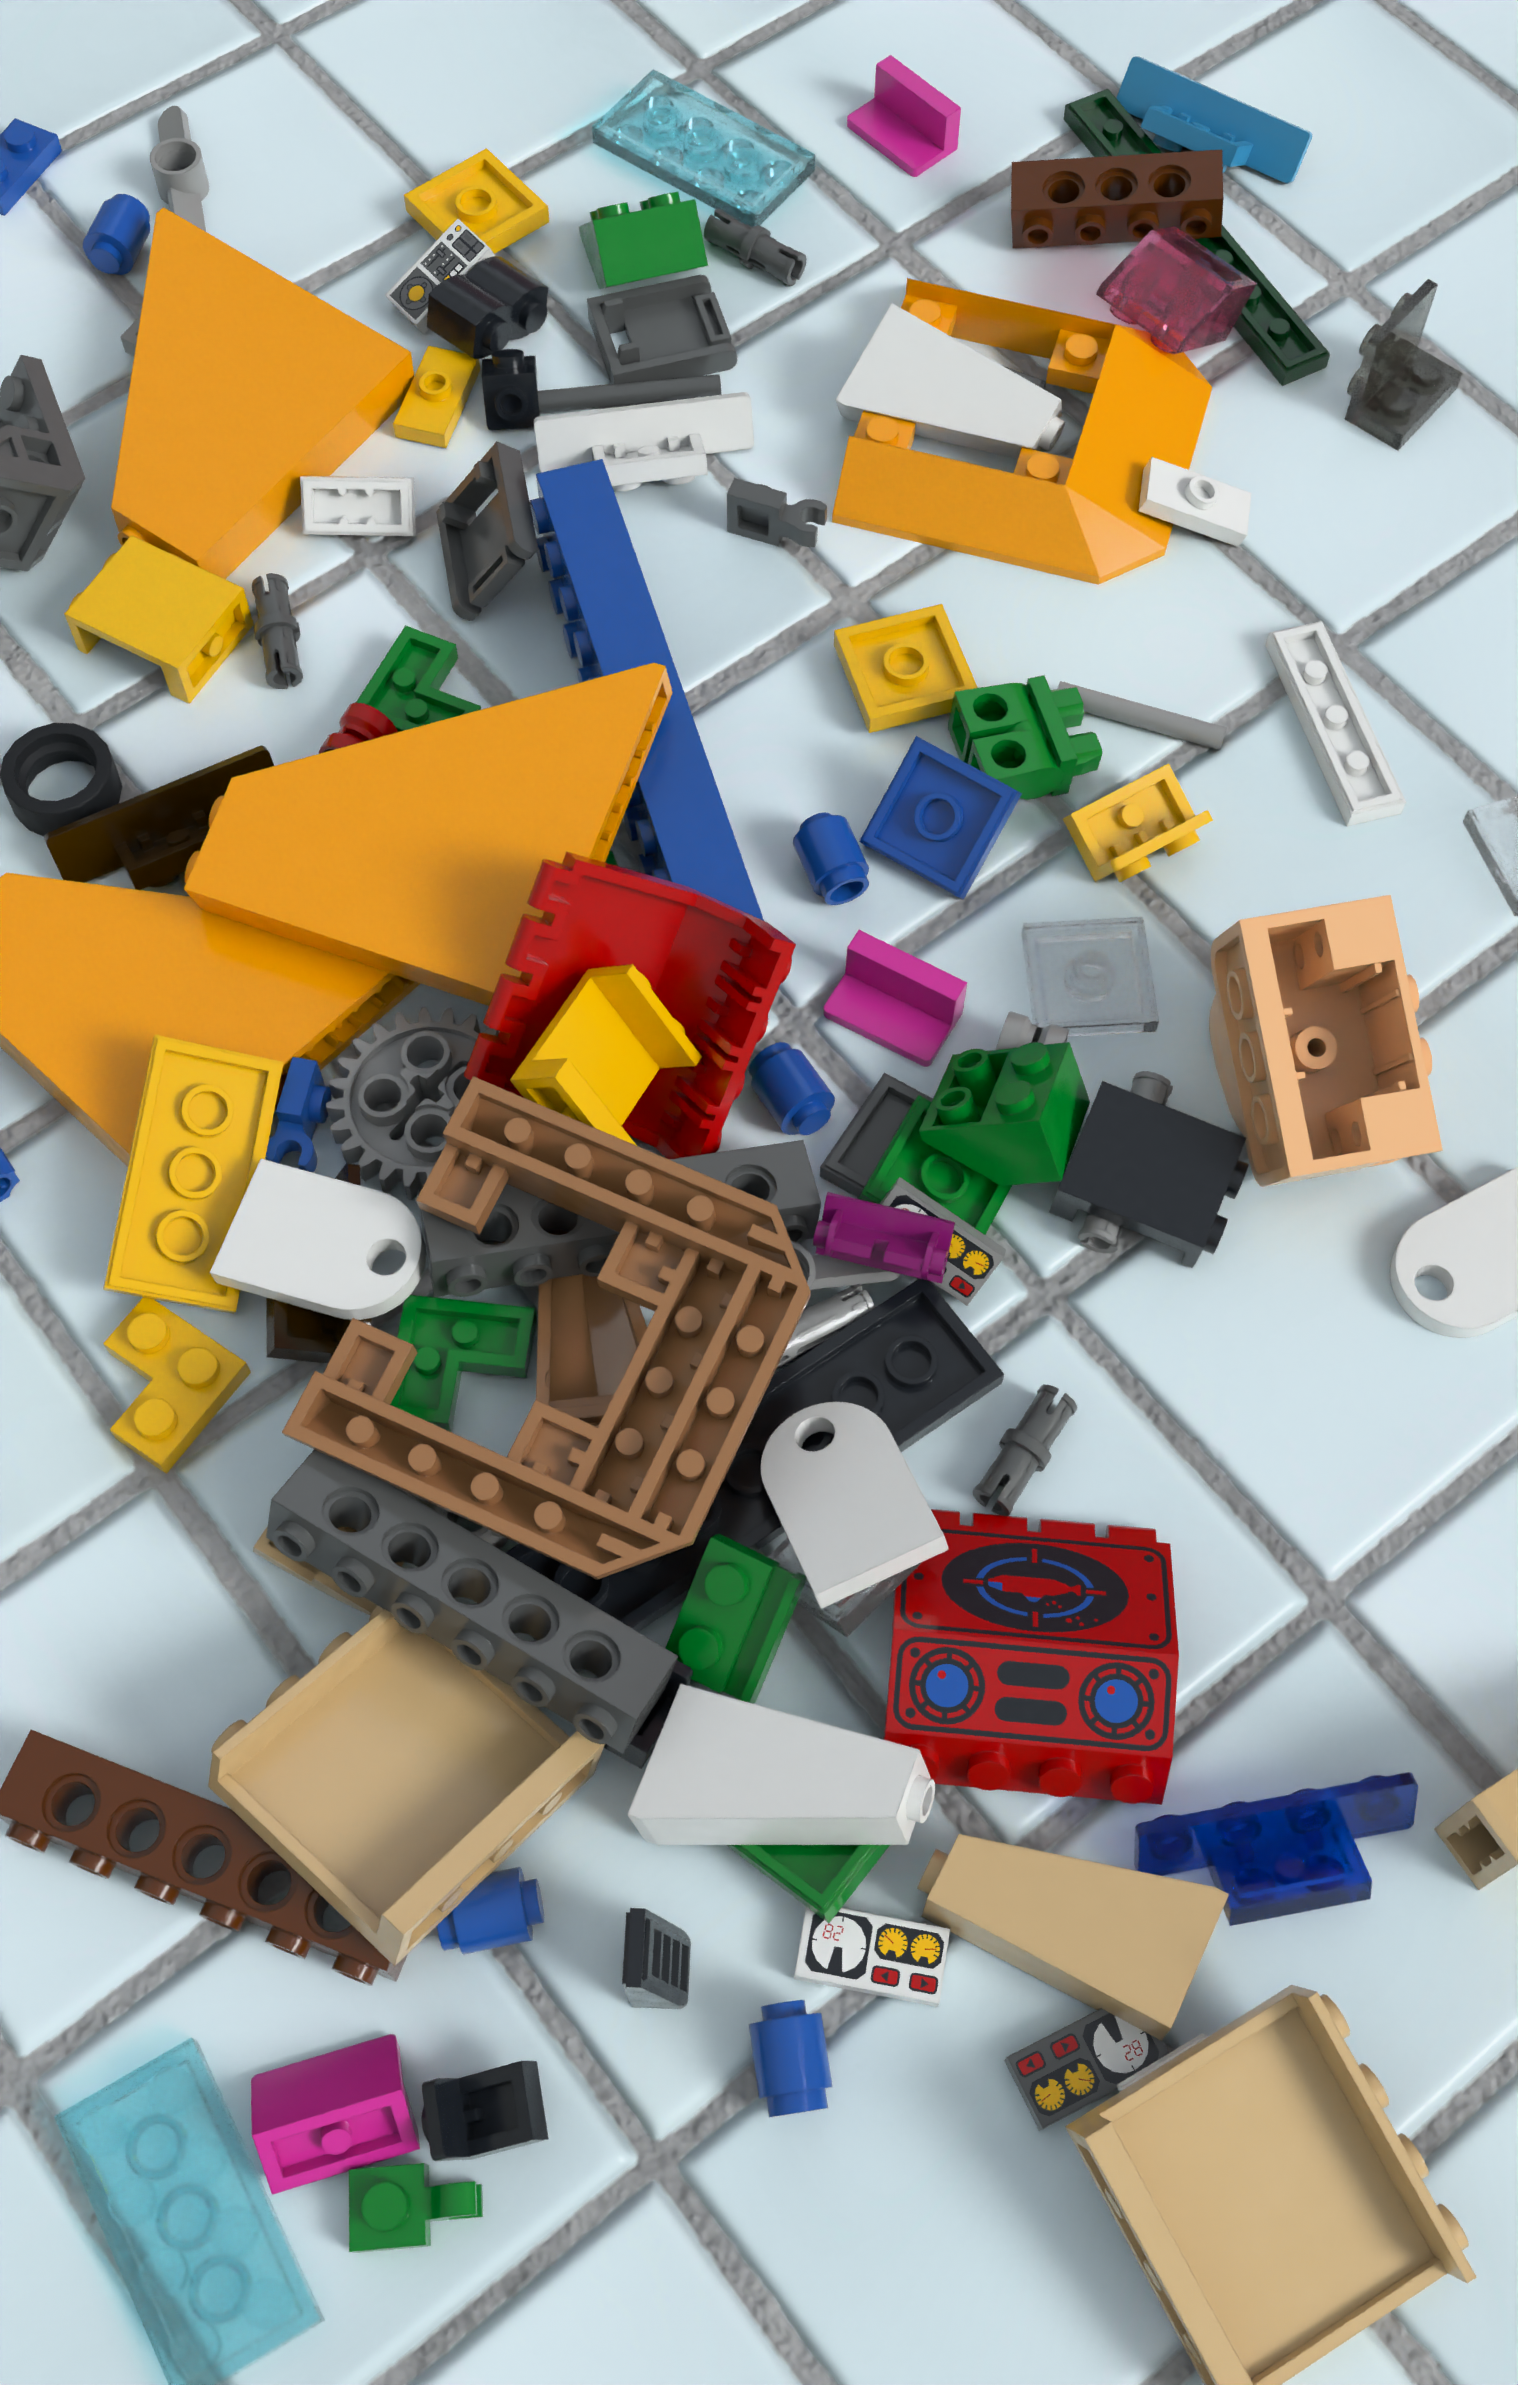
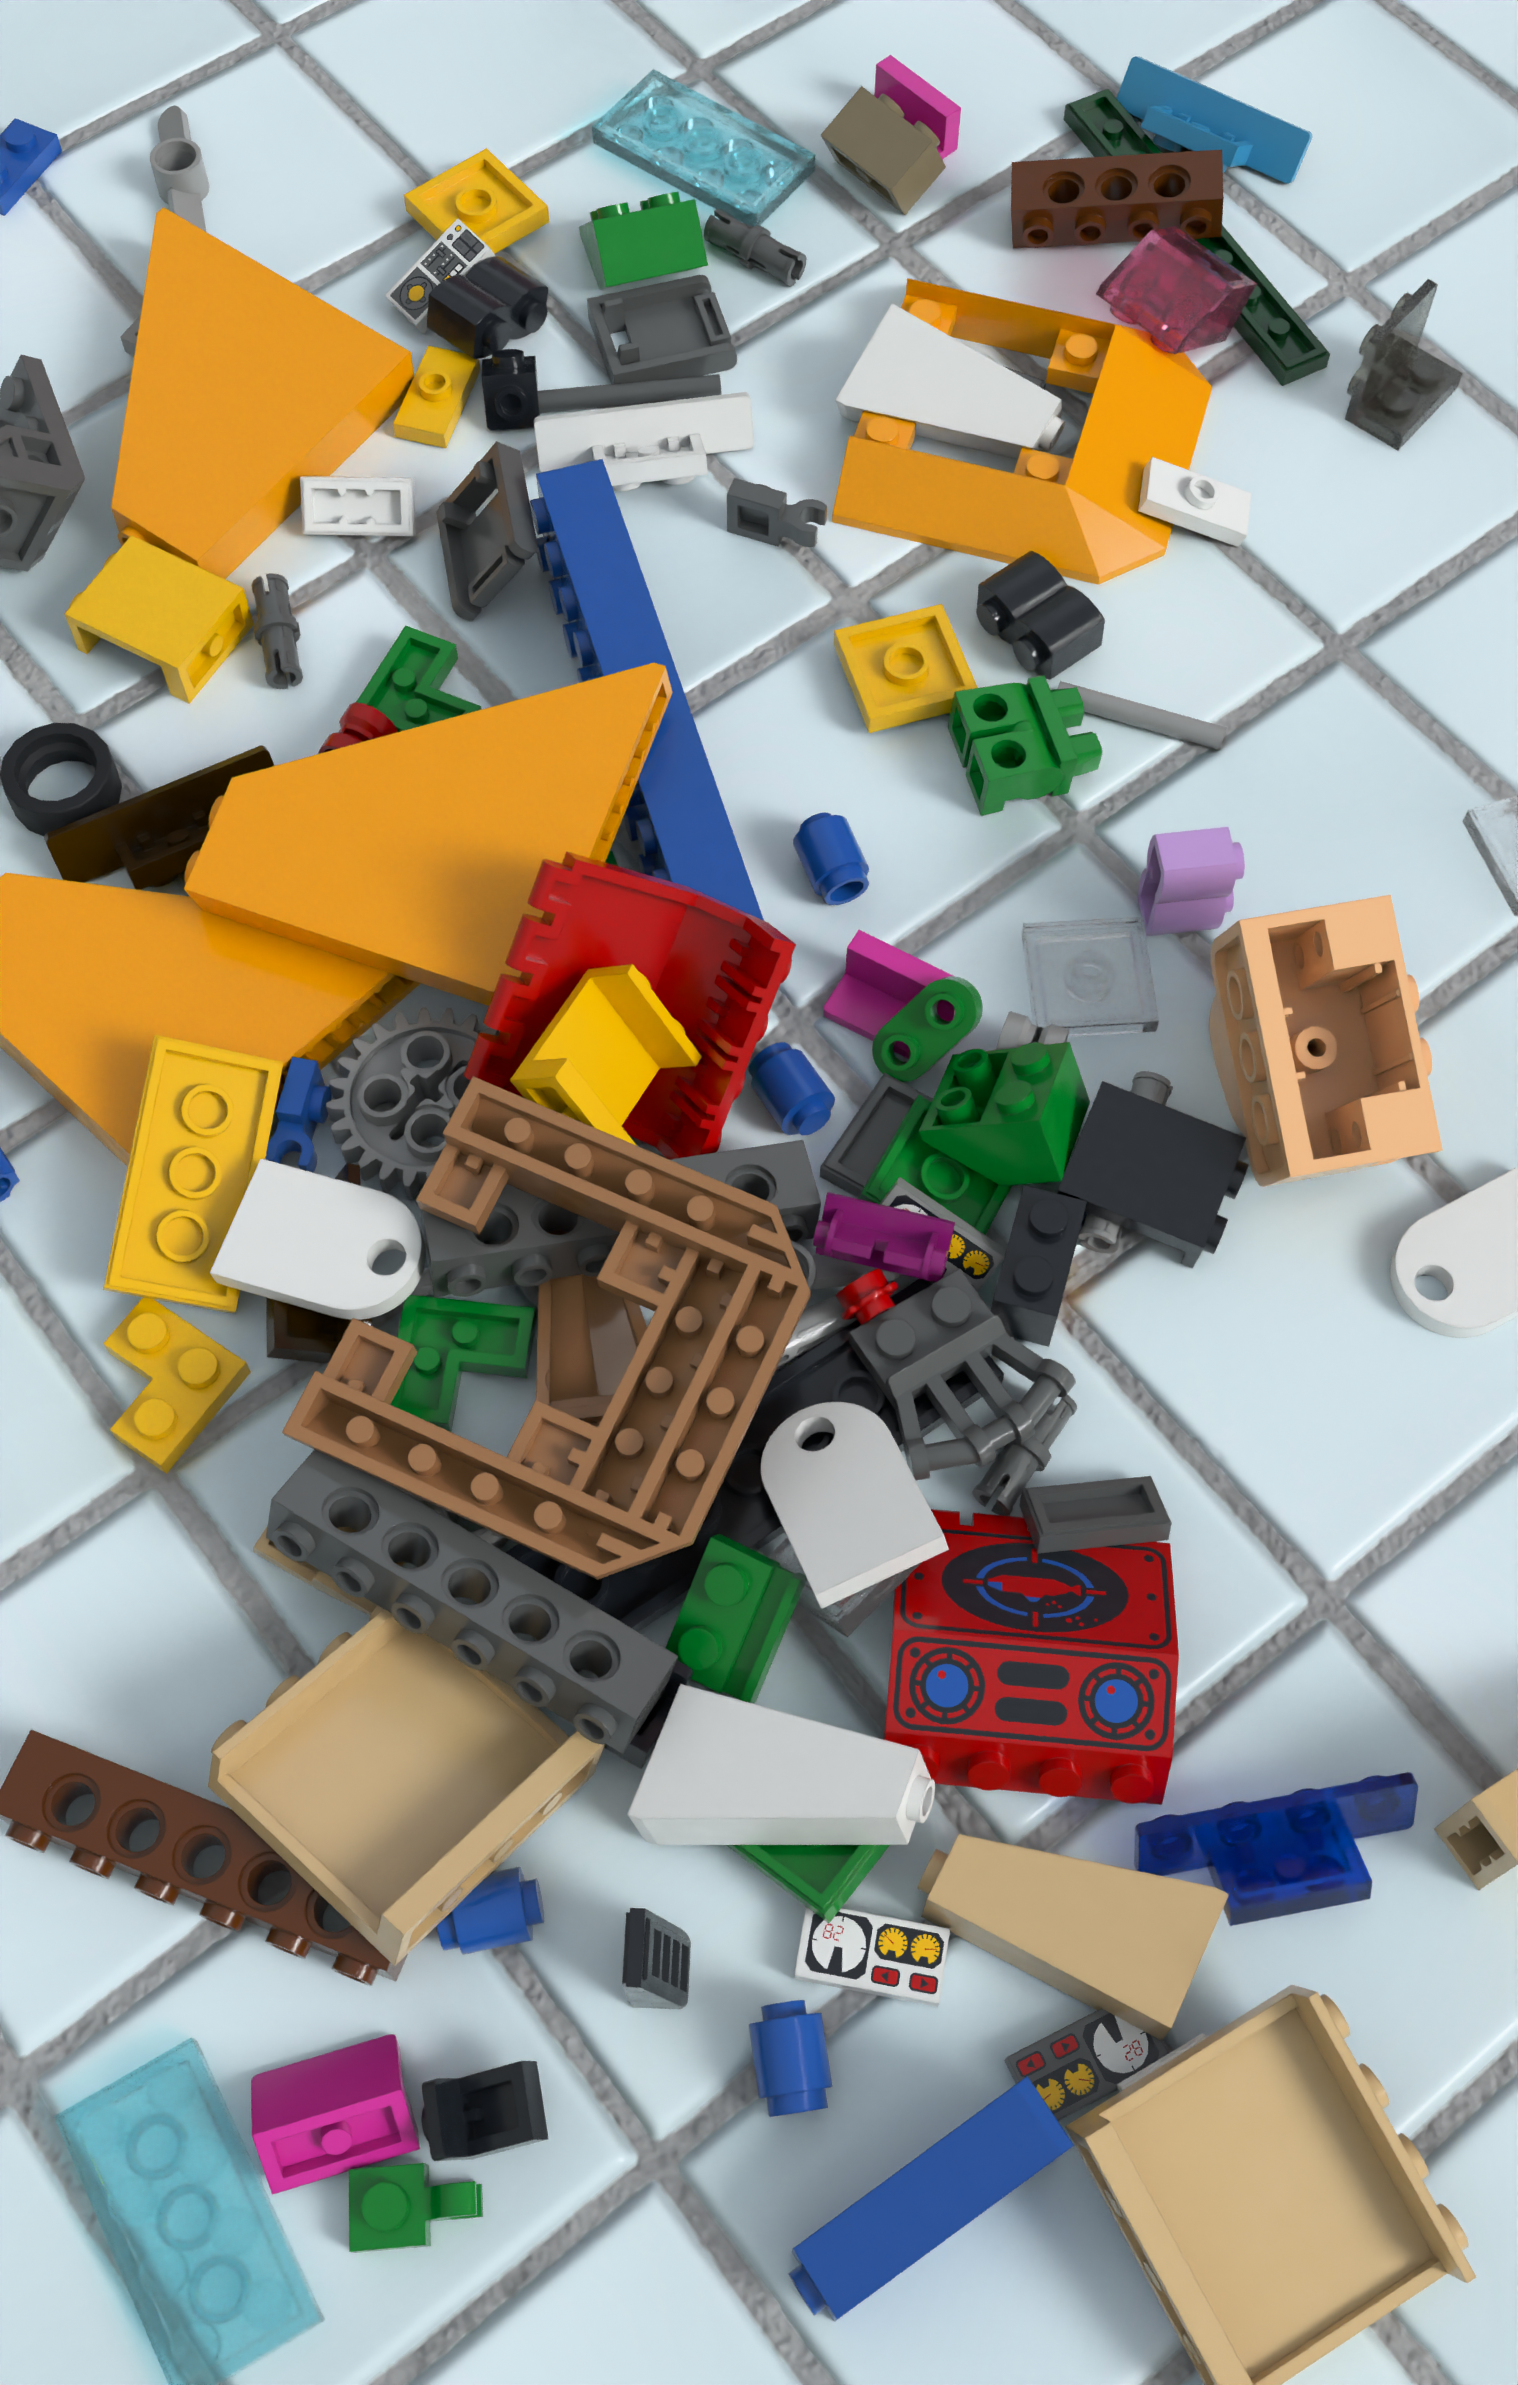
(117, 234): blue brick -> none
(867, 1297): none -> red plate
(884, 149): none -> dark tan brick
(925, 1031): none -> green plate
(928, 2201): none -> blue slope
(932, 1340): none -> dark grey plate
(940, 817): blue tile -> none
(1037, 1264): none -> black brick
(1039, 615): none -> black brick
(1094, 1514): none -> dark grey tile
(1134, 822): yellow bracket -> none
(1189, 880): none -> lavender brick
(1335, 724): white tile -> none

